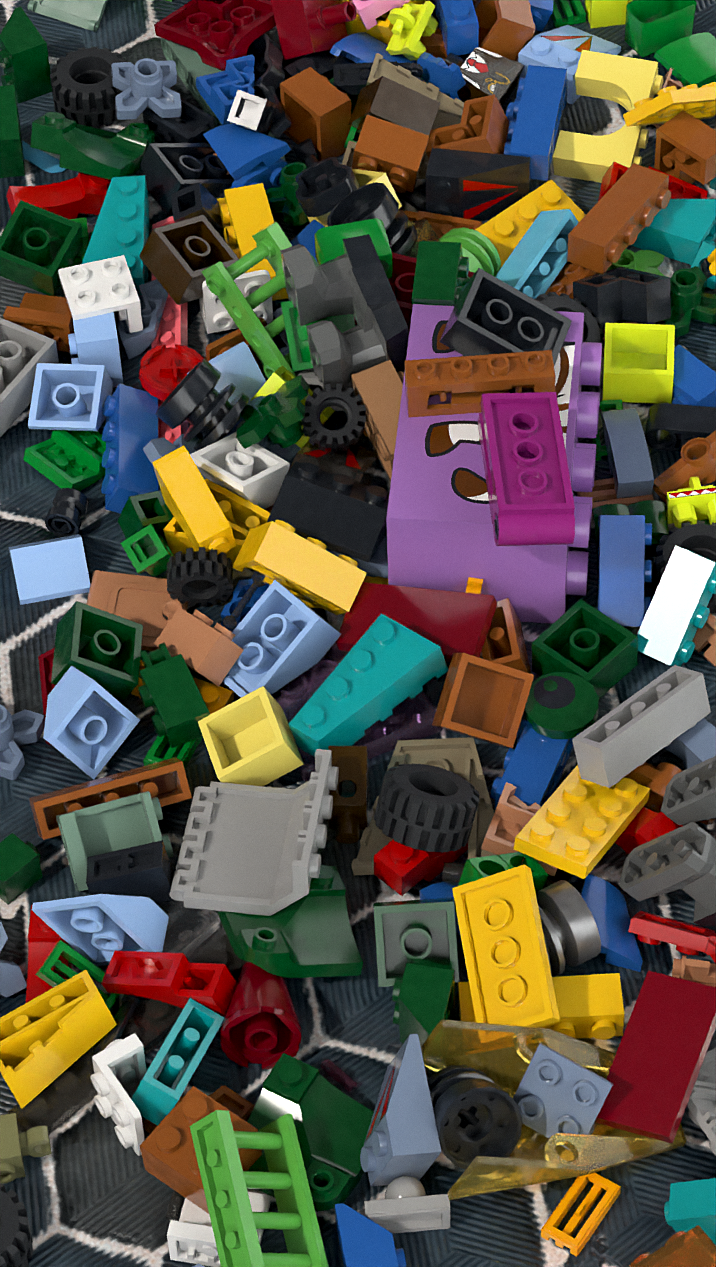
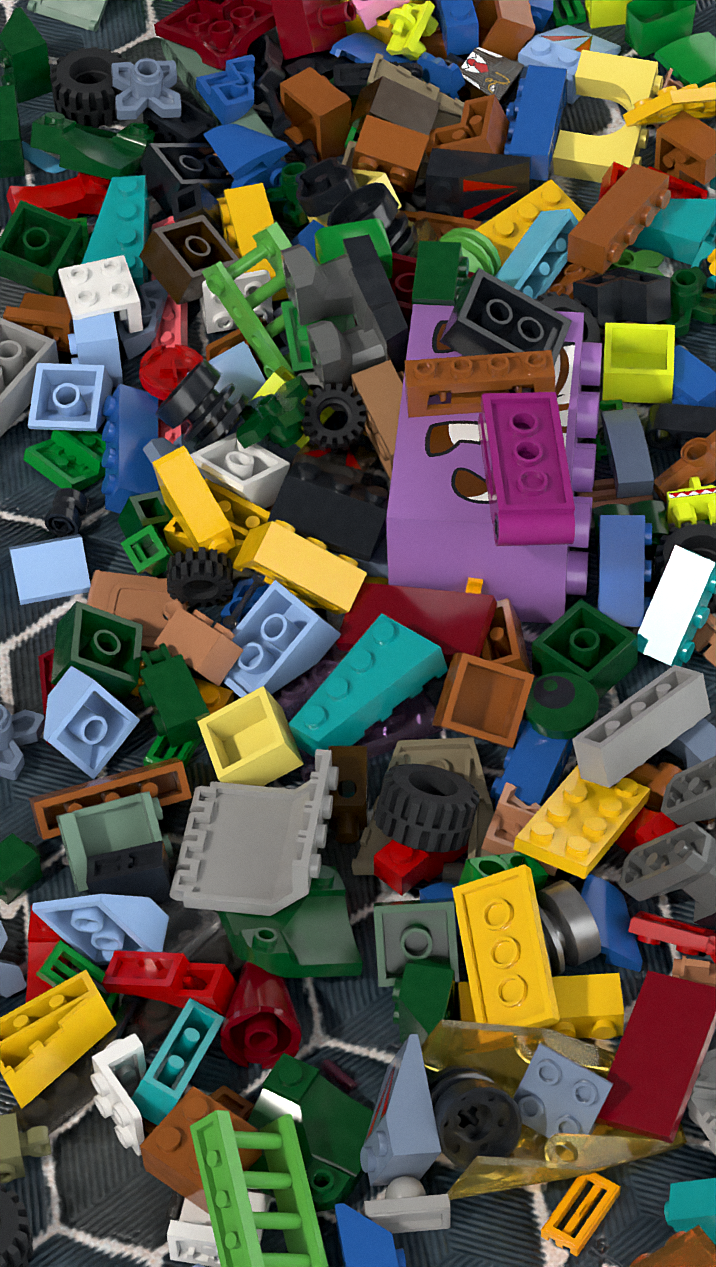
(252, 112): brick -> none

